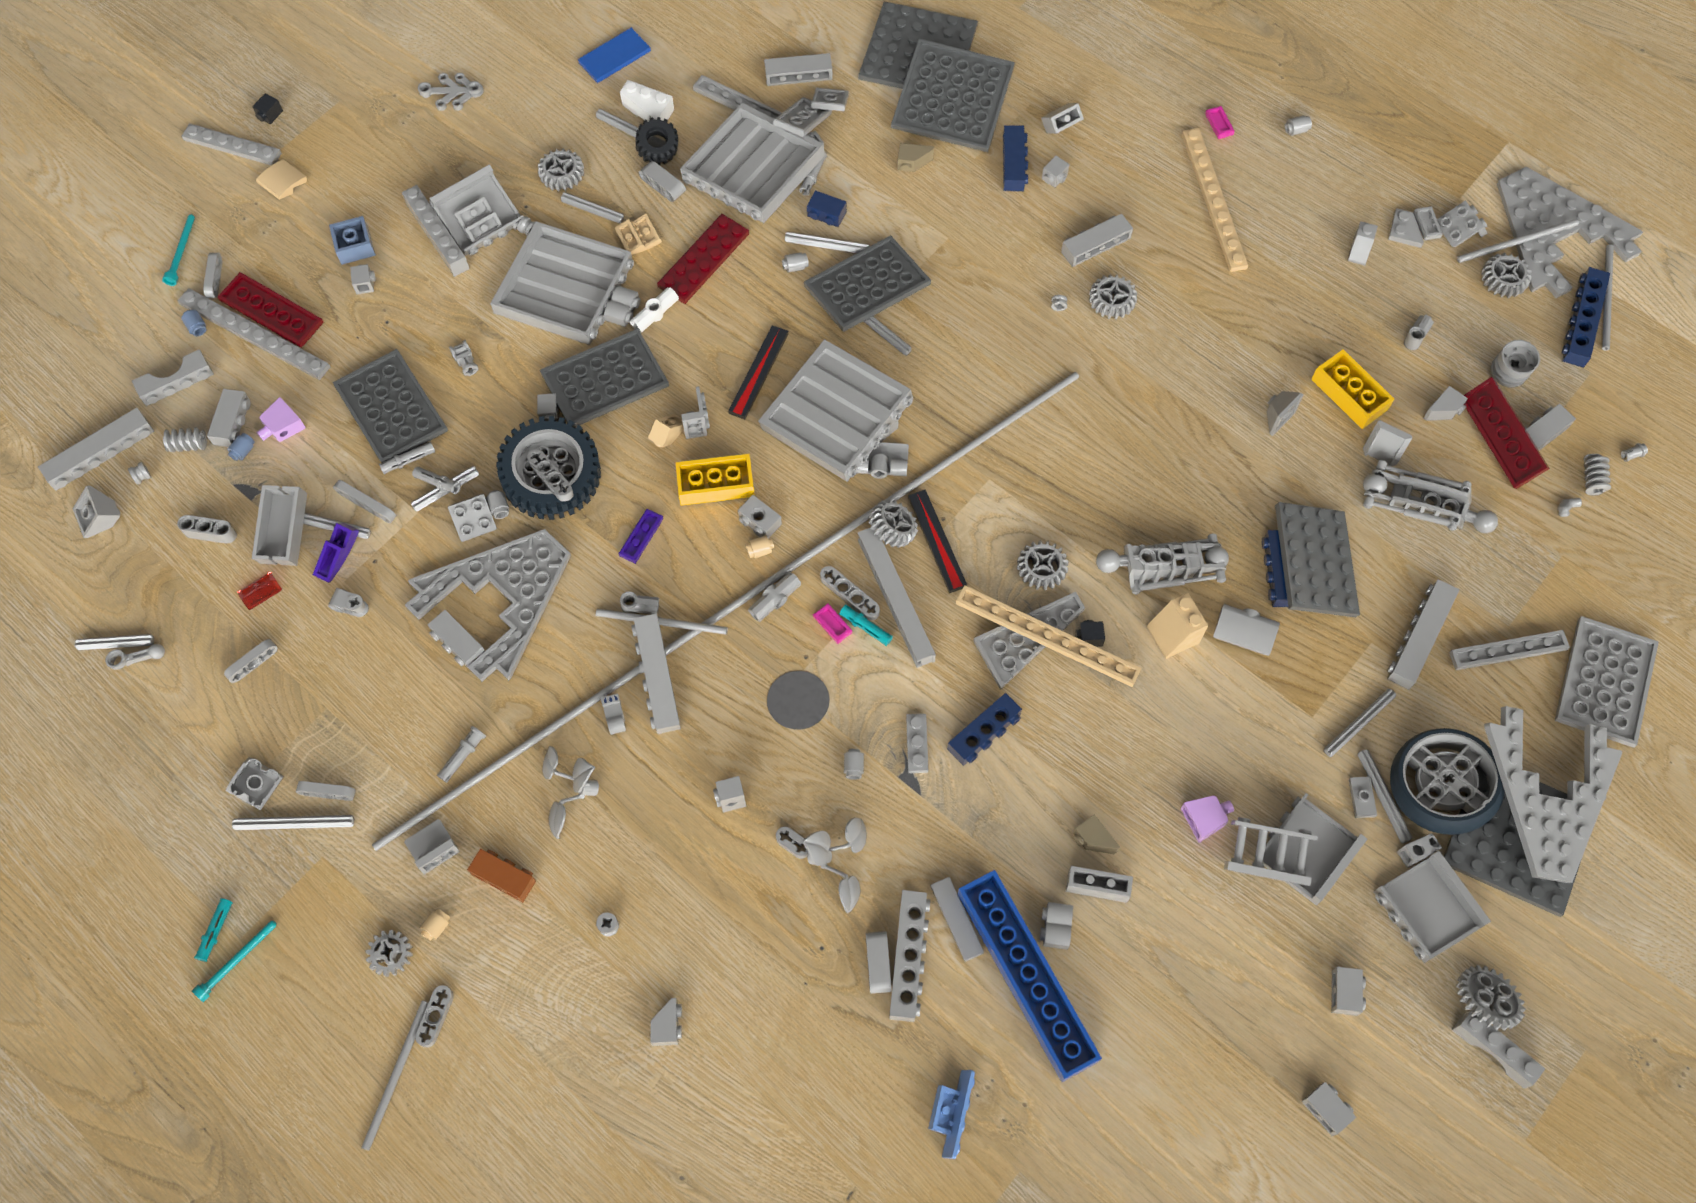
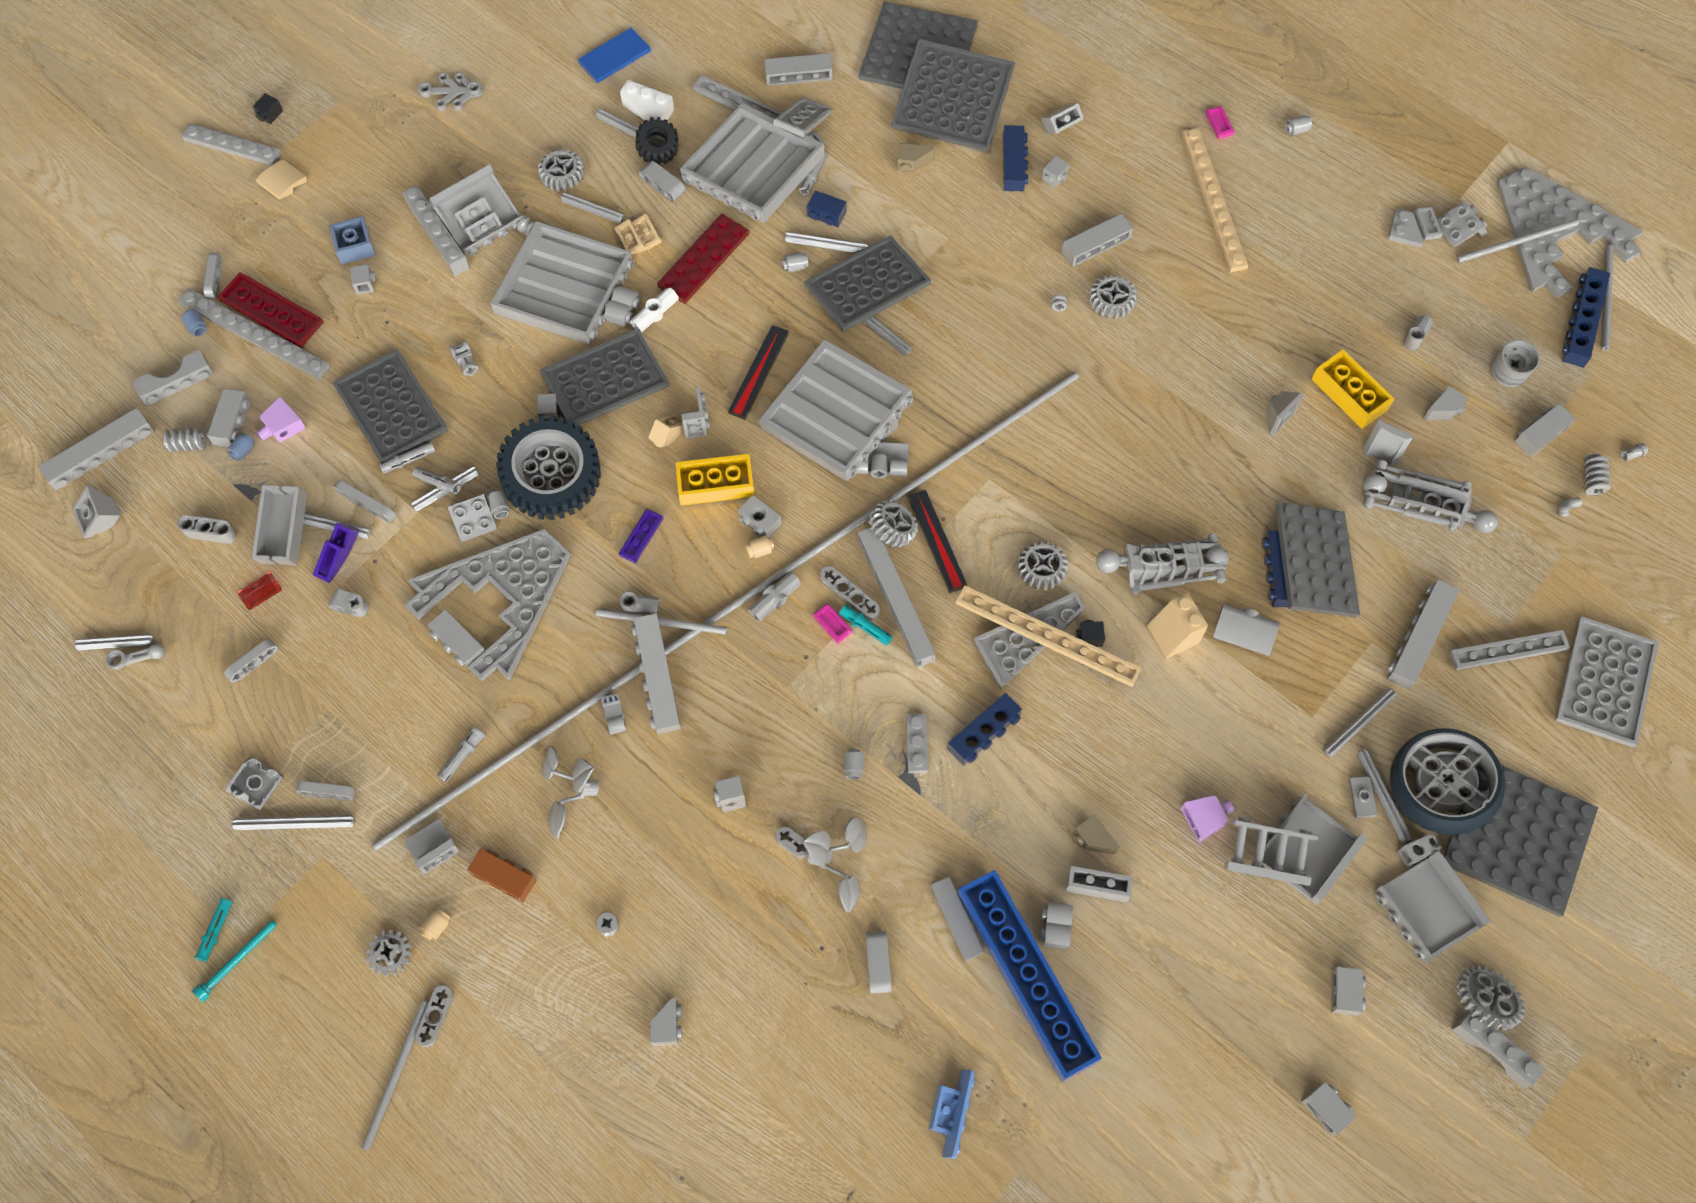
(139, 473): light grey wheel -> none
(170, 277): teal piece -> none
(550, 474): light grey beam -> none
(798, 700): flat silver sticker -> none
(830, 99): light grey tile -> none
(900, 1010): light grey brick -> none
(1362, 243): slope -> none
(1504, 433): dark red plate -> none
(1506, 275): light grey gear -> none
(1551, 827): light grey wing -> none

